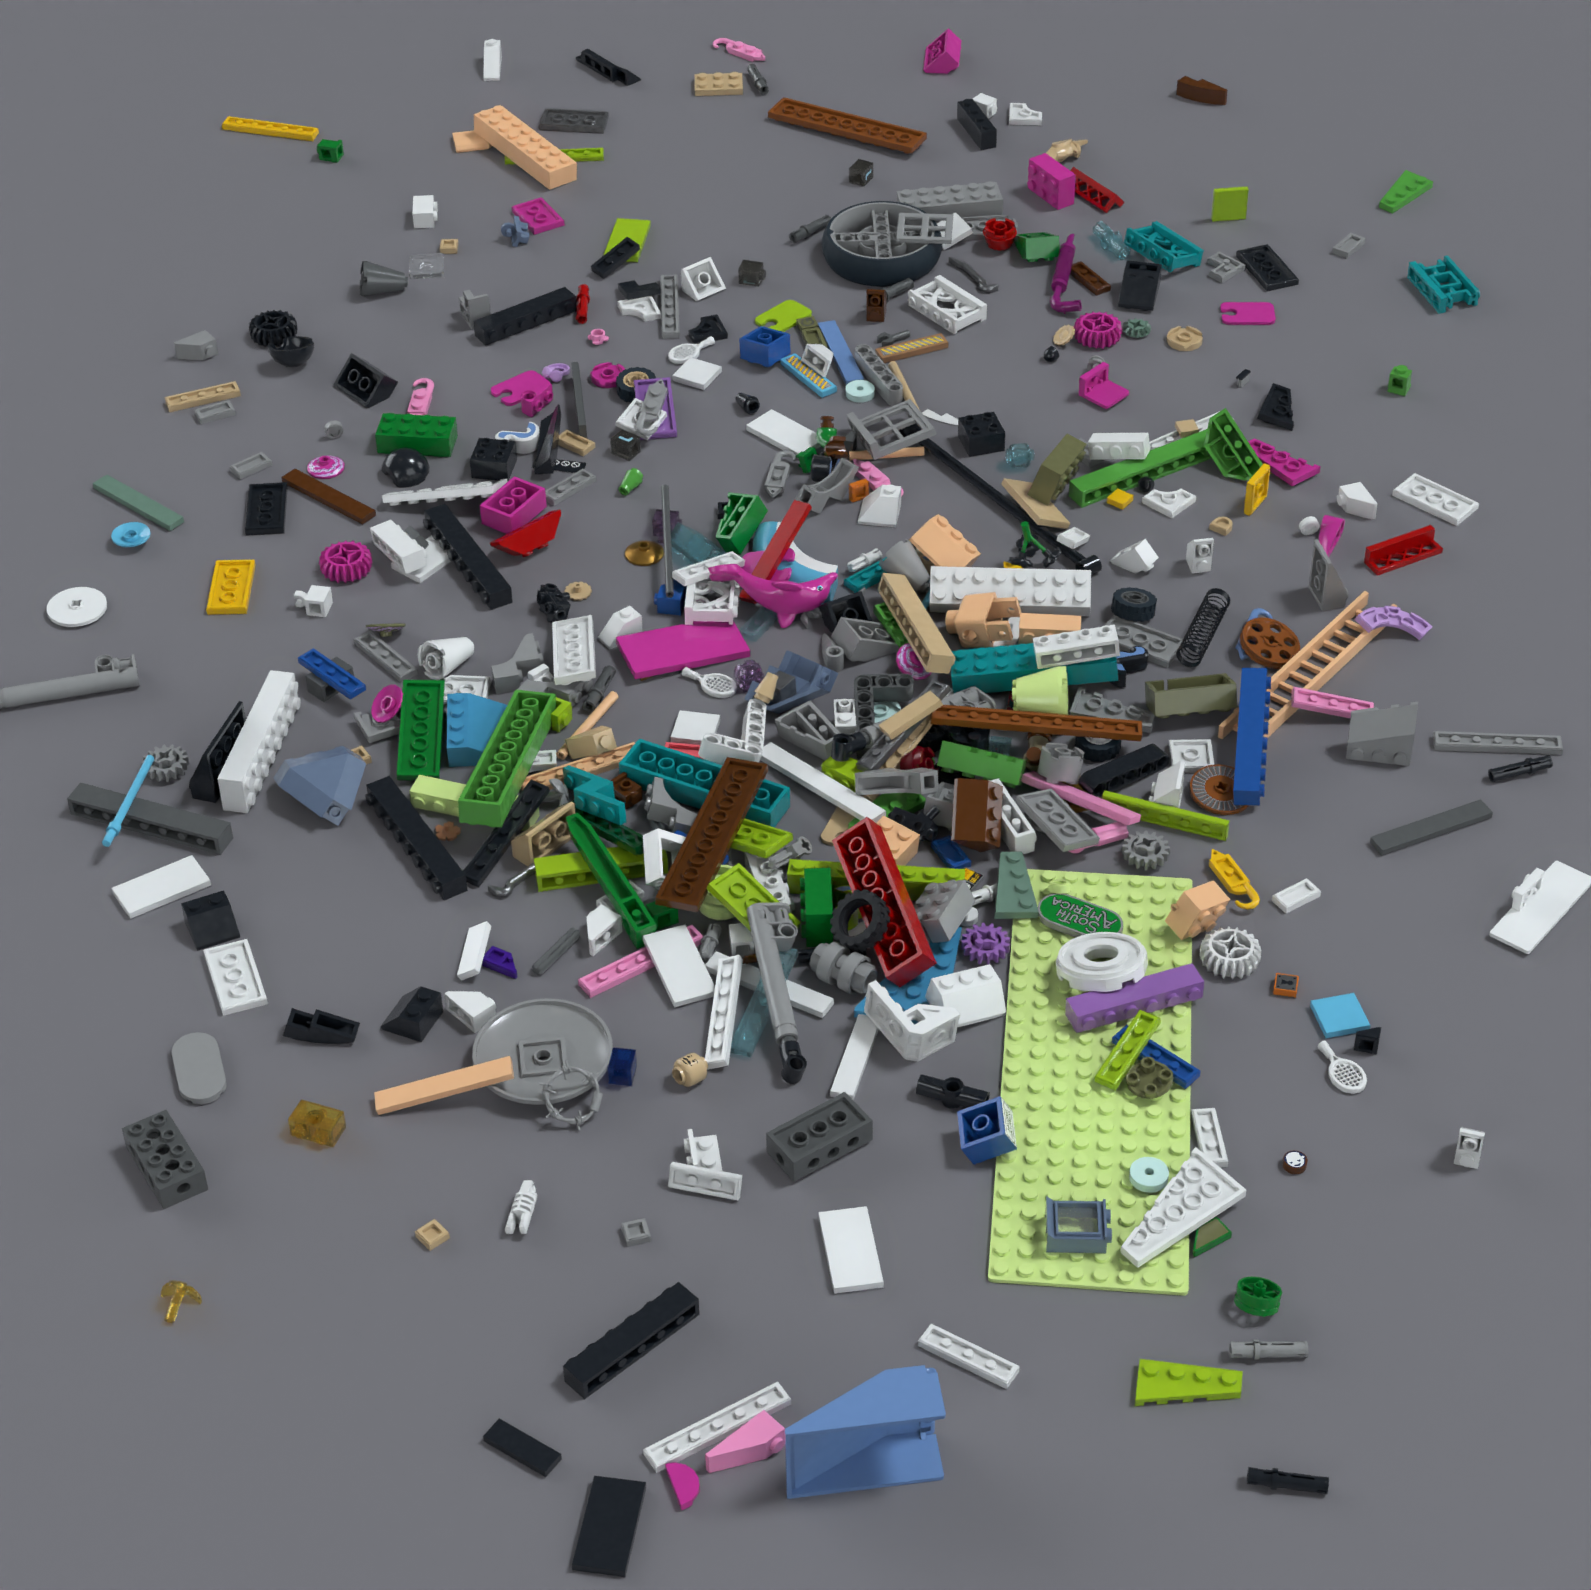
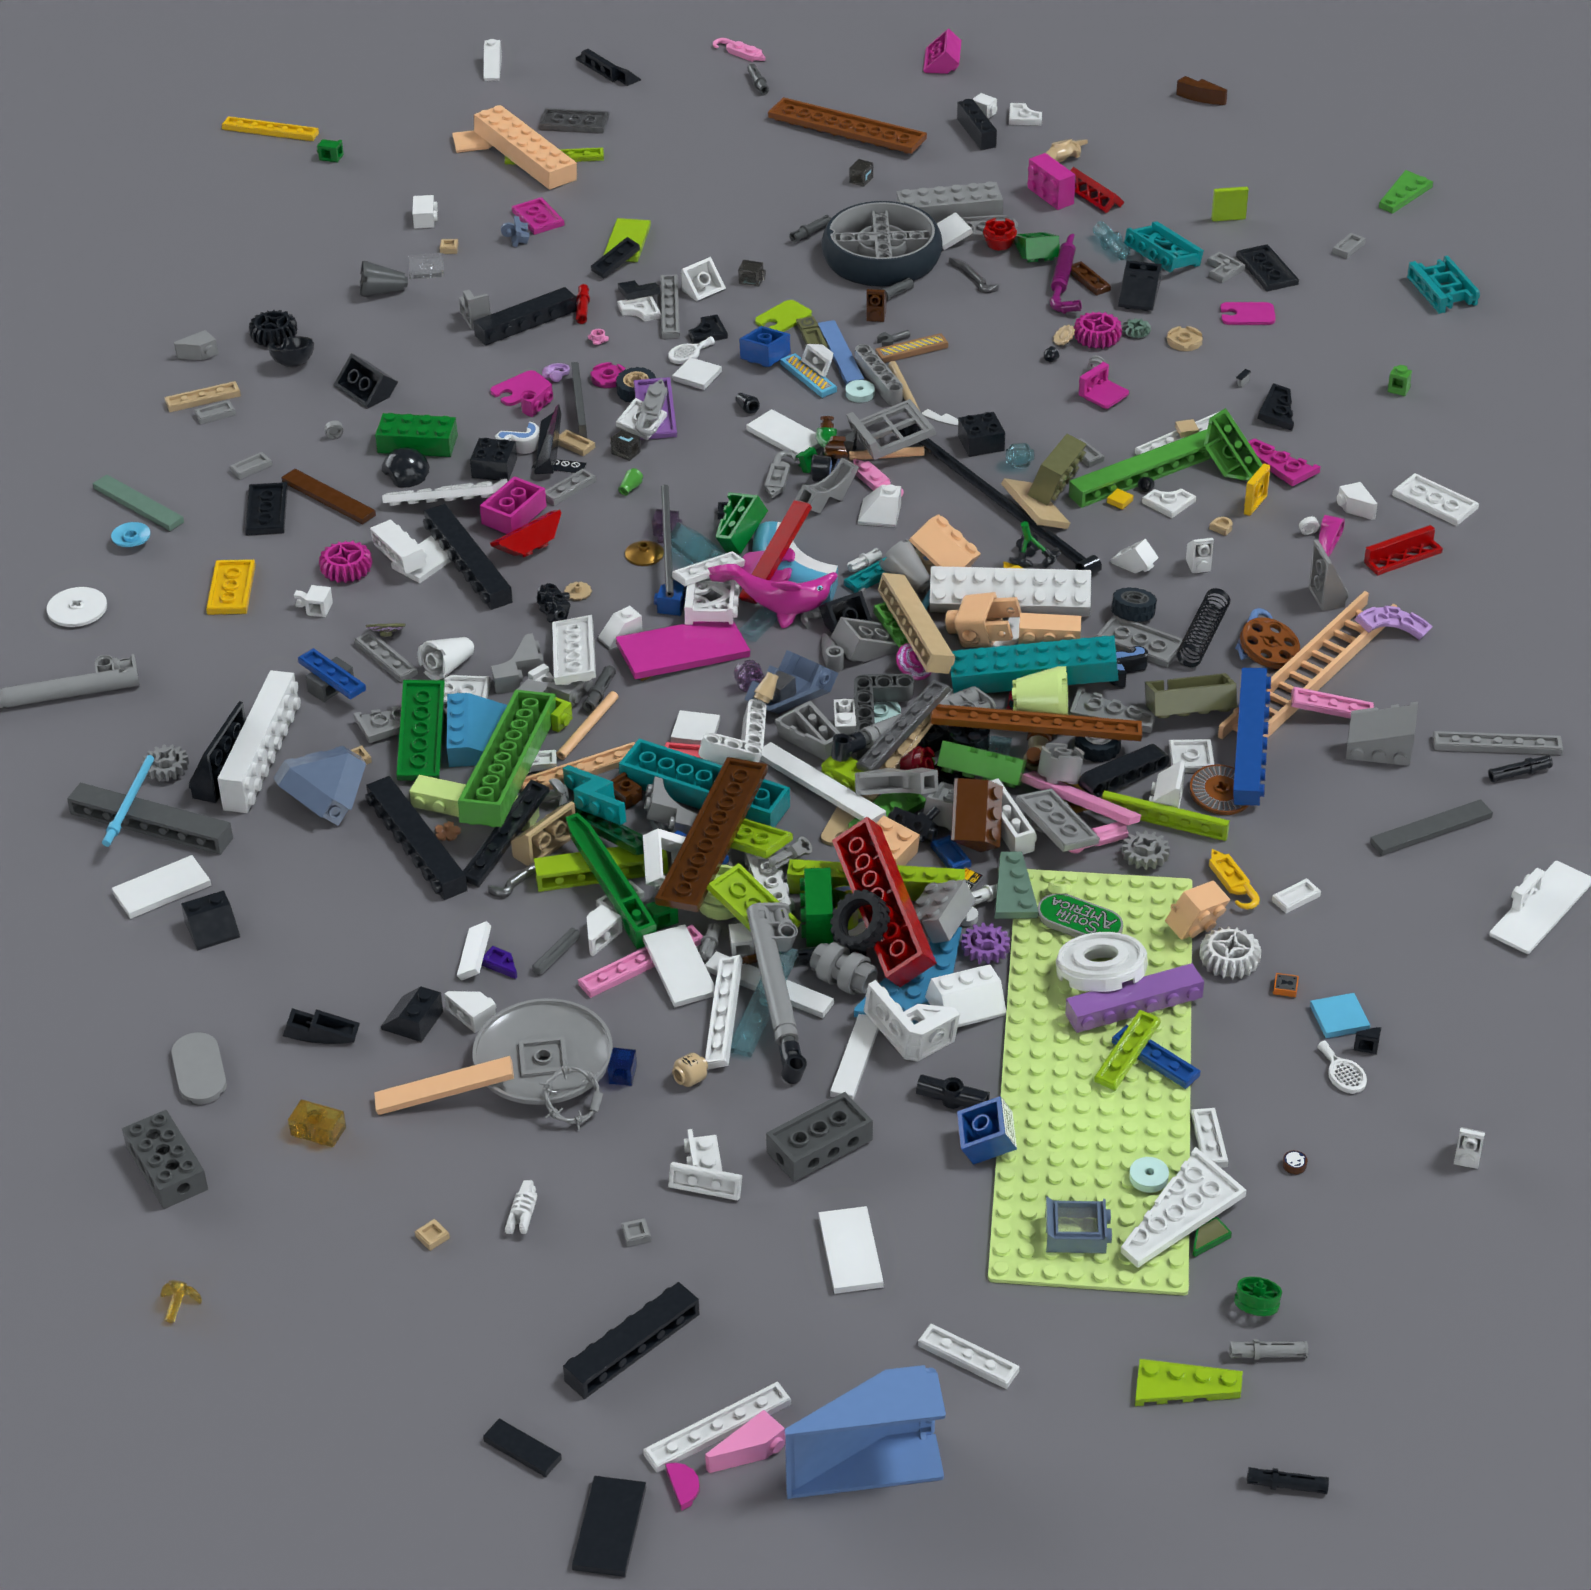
(235, 977): white tile -> none
(325, 467): dark pink dish -> none
(387, 703): dark pink dish -> none
(415, 535): dark grey tile -> none
(421, 398): bright pink plate -> none
(591, 742): tan slope -> none
(713, 677): white piece -> none
(718, 84): tan plate -> none
(858, 490): orange tile -> none
(910, 715): tan tile -> none
(924, 228): light grey window -> none
(965, 305): white fence -> none
(1073, 537): white tile -> none
(1076, 646): white brick -> none
(1118, 446): white brick -> none
(1149, 1079): olive dish -> none

